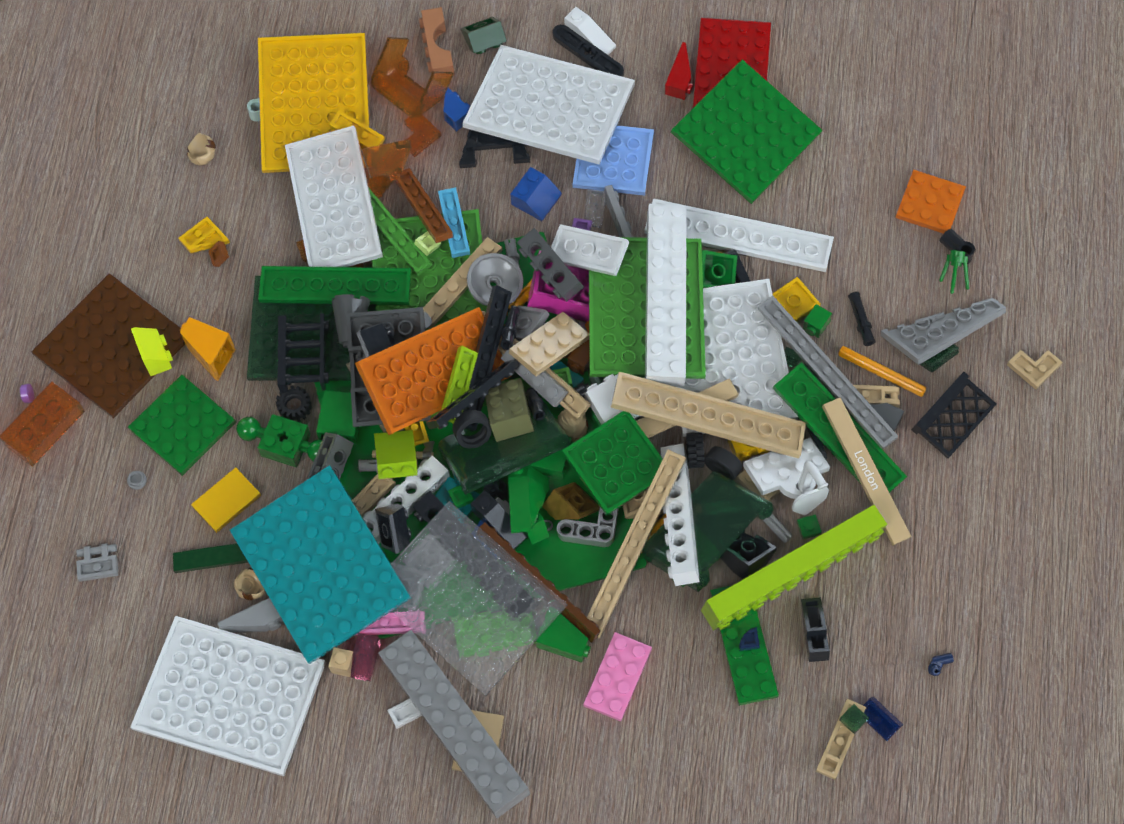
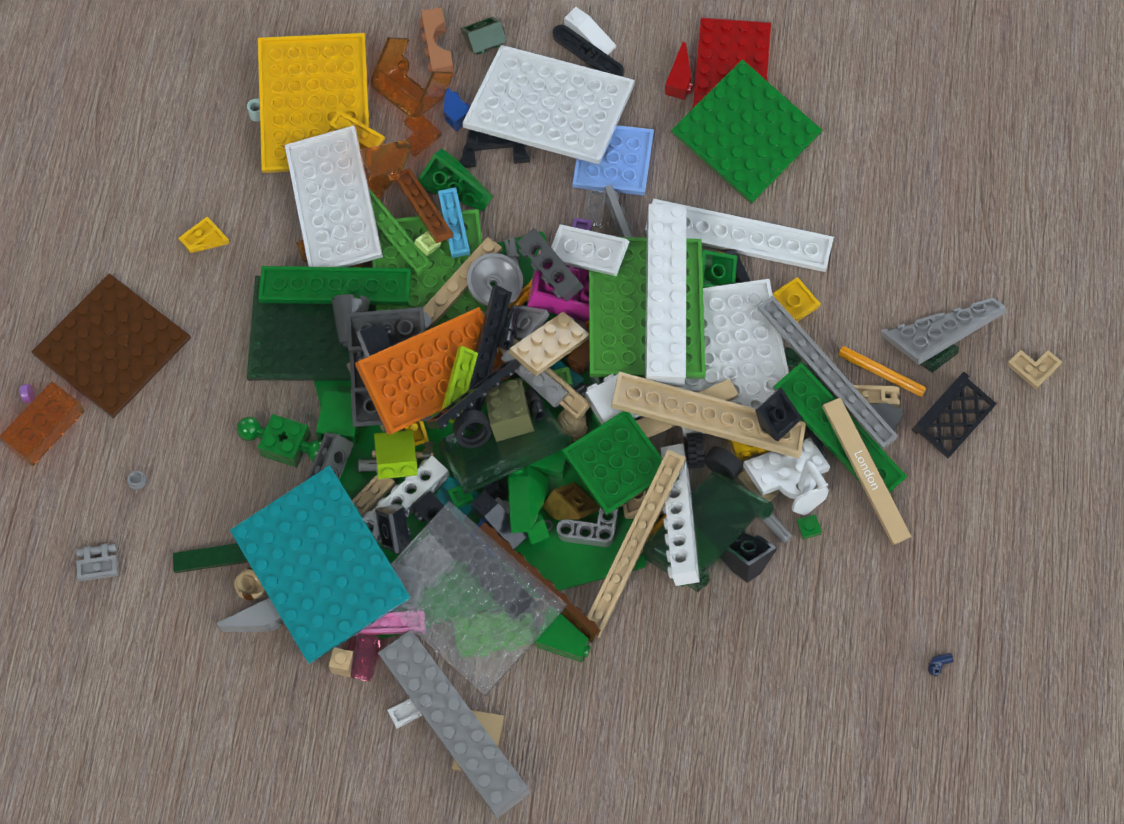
(152, 350): neon yellow slope -> none
(181, 425): green plate -> none
(201, 149): tan hair -> none
(208, 345): light orange slope -> none
(218, 254): dark orange plate -> none
(226, 500): yellow tile -> none
(228, 695): white plate -> none
(285, 345): black fence -> none
(298, 413): black tyre -> none
(447, 172): none -> green wedge
(535, 194): blue slope -> none
(617, 676): bright pink plate -> none
(748, 668): green plate -> none
(749, 640): dark blue tile -> none
(777, 415): none -> black slope
(794, 567): lime brick -> none
(815, 629): black slope -> none
(817, 321): green brick -> none
(837, 745): tan slope -> none
(854, 718): clear green plate -> none
(863, 325): black pin -> none
(881, 719): clear blue slope -> none
(930, 202): orange plate -> none
(953, 241): black piece -> none
(956, 258): green plant -> none

